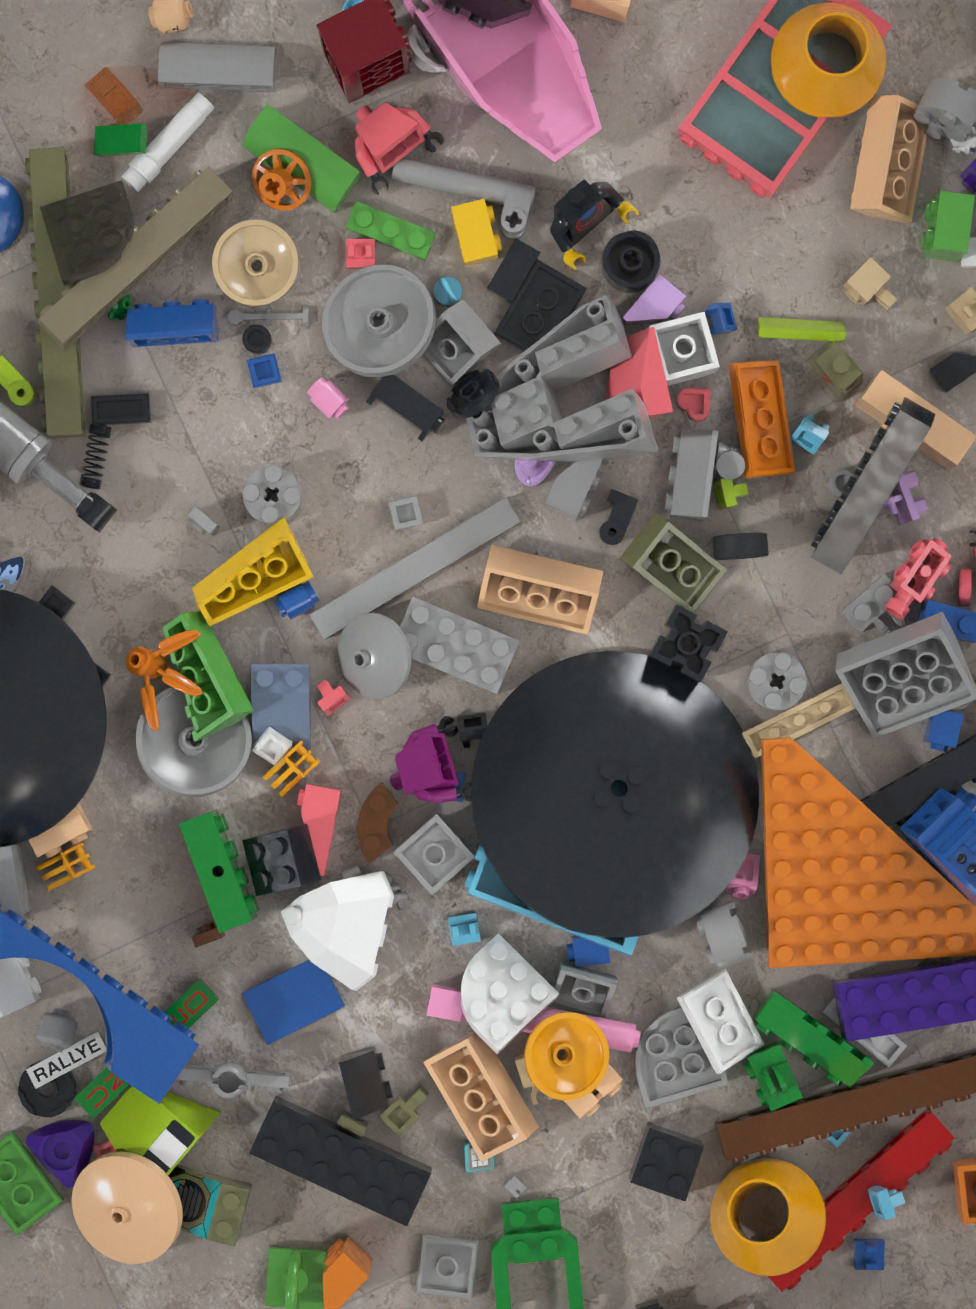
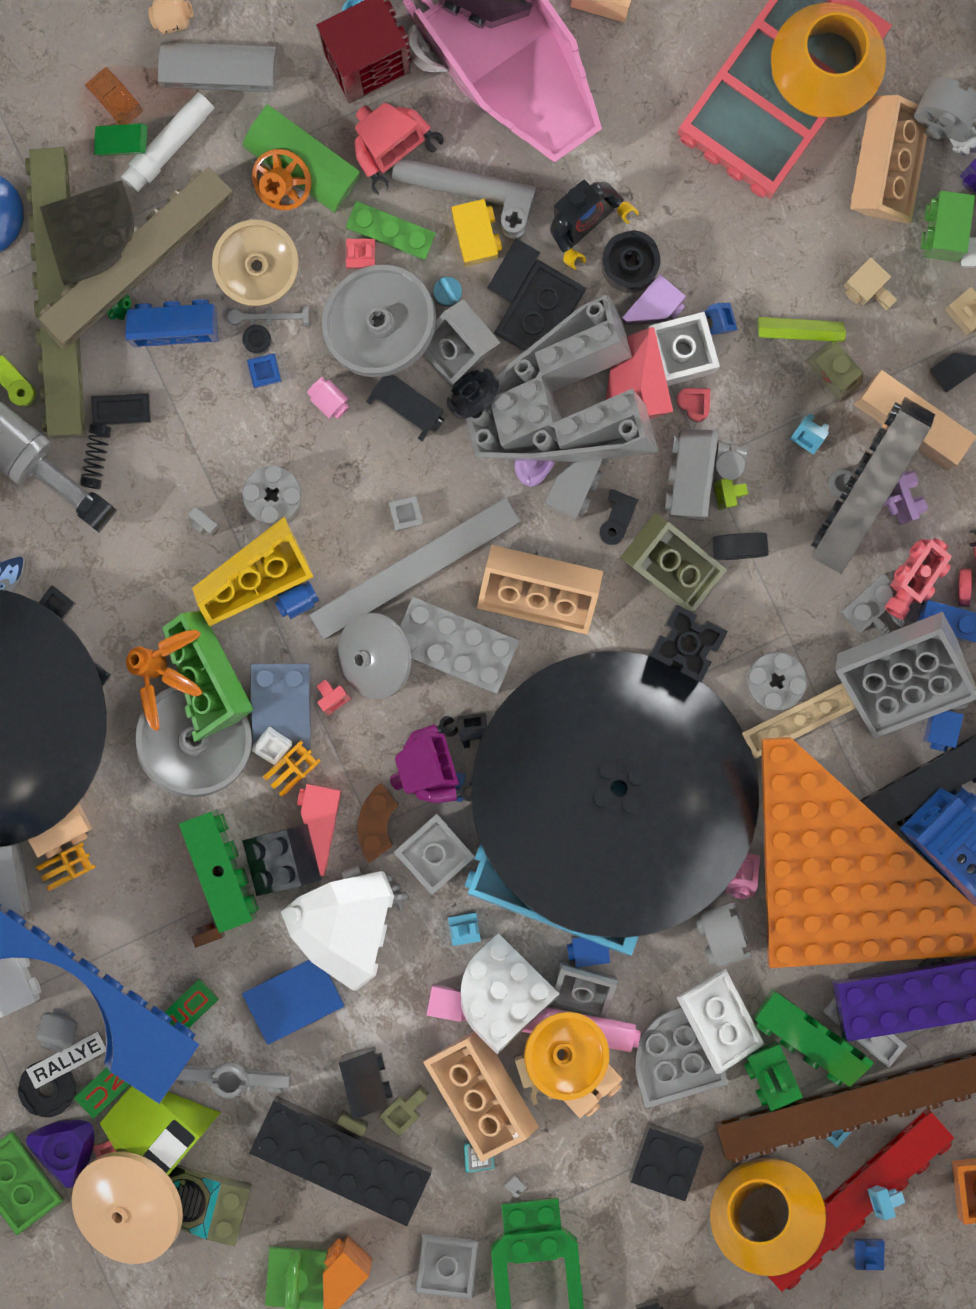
(762, 418): orange tile -> none

